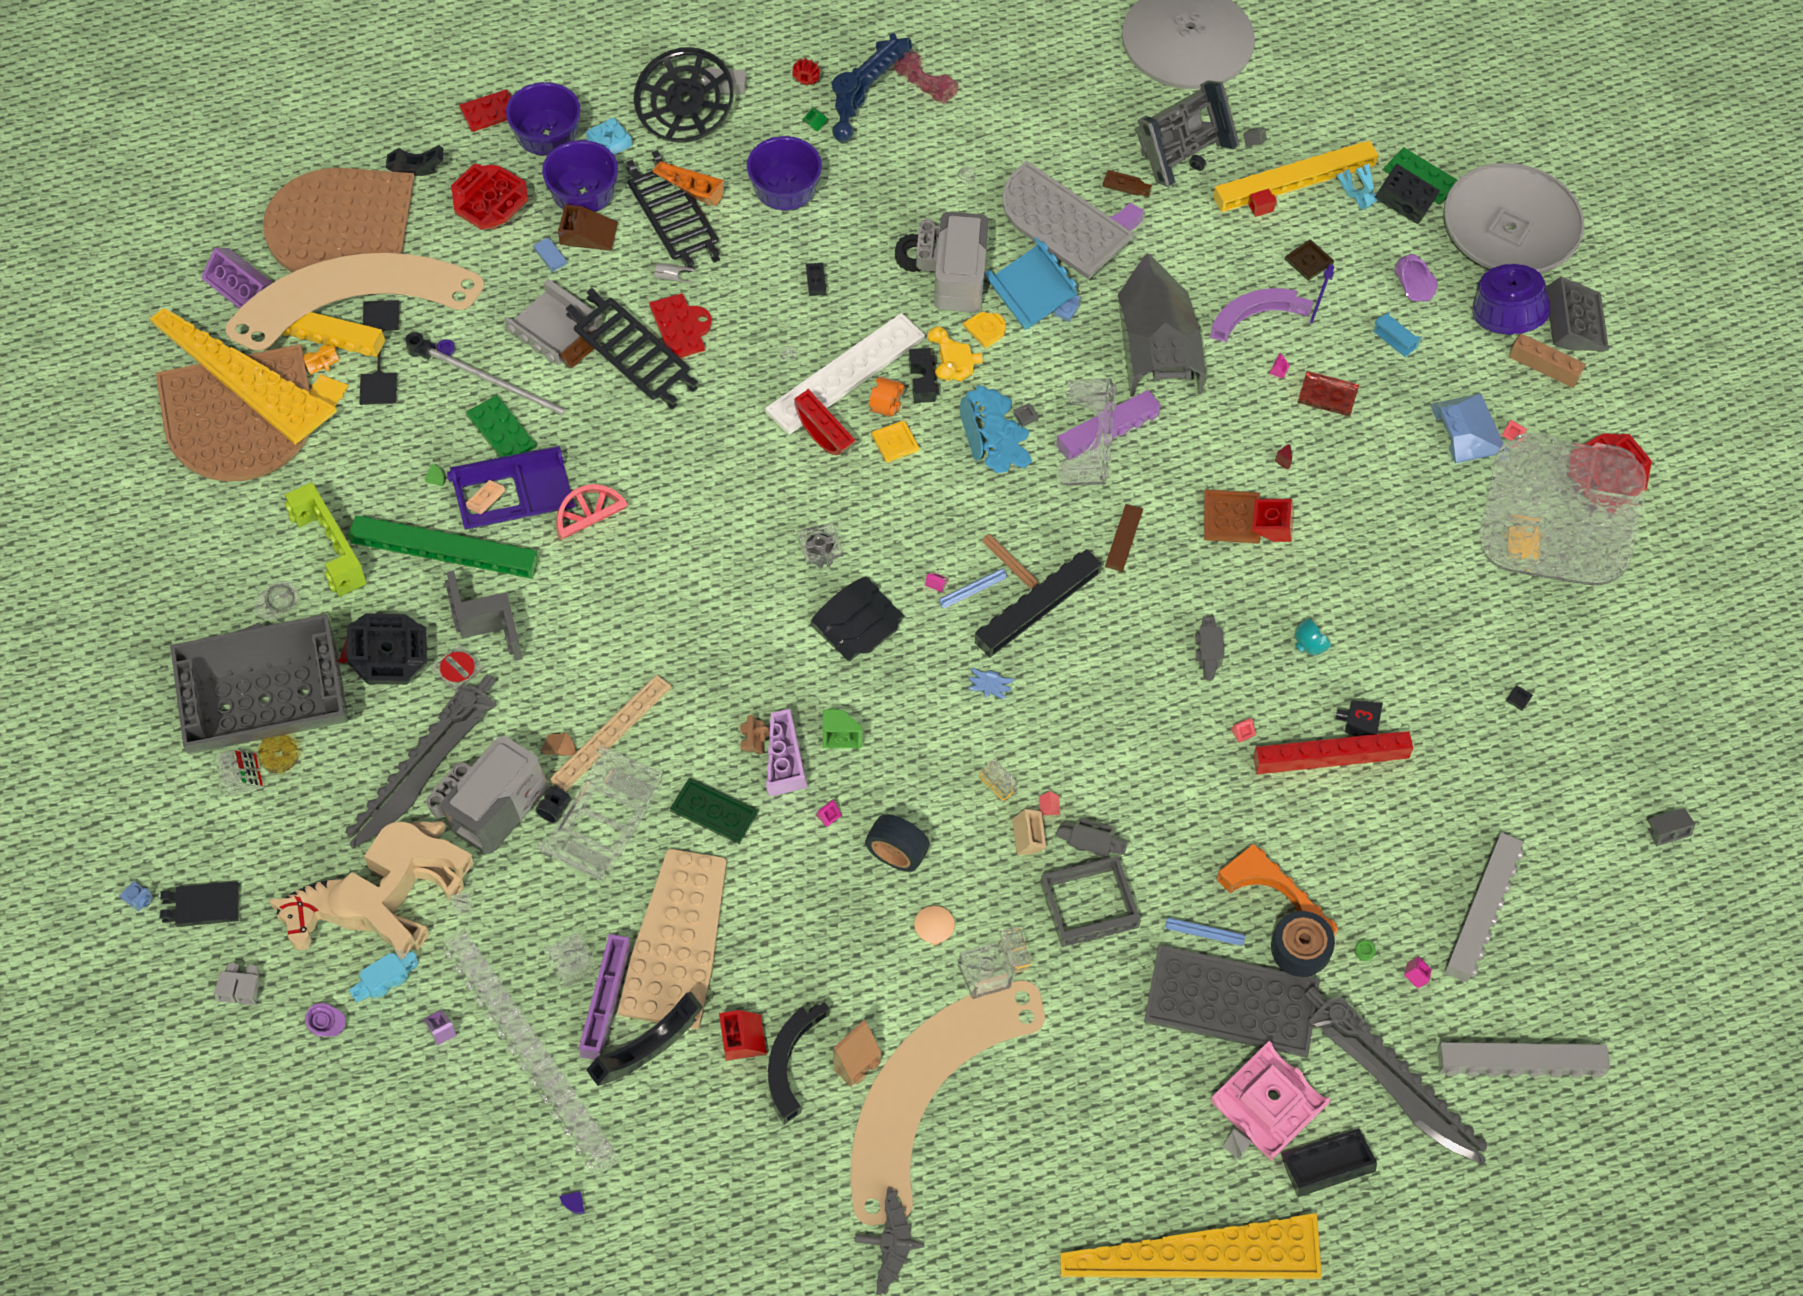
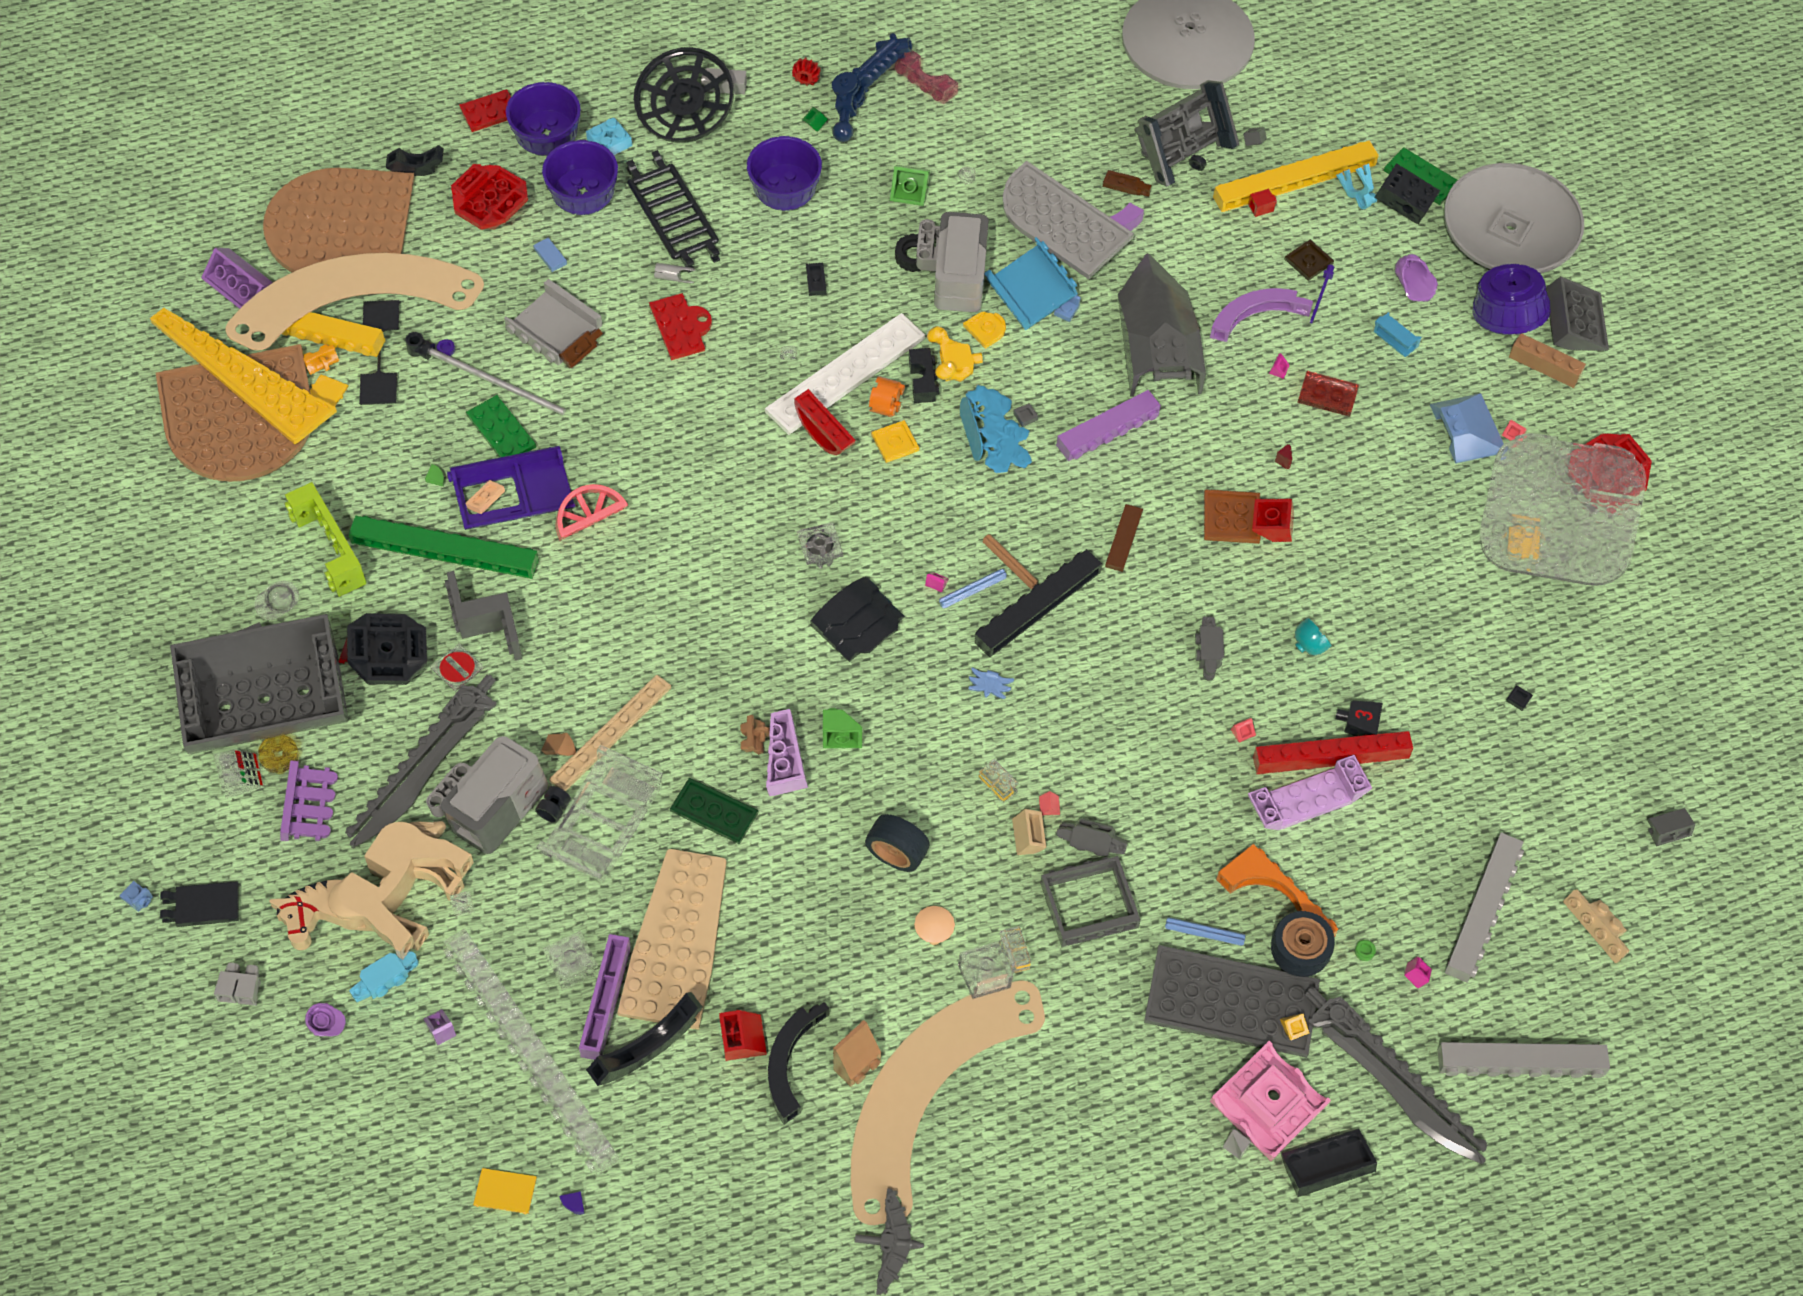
(307, 811): none -> medium lavender fence
(505, 1191): none -> yellow piece
(586, 228): reddish brown slope -> none
(602, 305): black bar -> none
(698, 185): orange wedge -> none
(828, 813): dark pink slope -> none
(909, 185): none -> bright green slope
(1091, 465): clear arch -> none
(1244, 1252): yellow wing -> none
(1295, 1026): none -> yellow slope
(1311, 795): none -> lavender slope
(1599, 923): none -> tan bracket

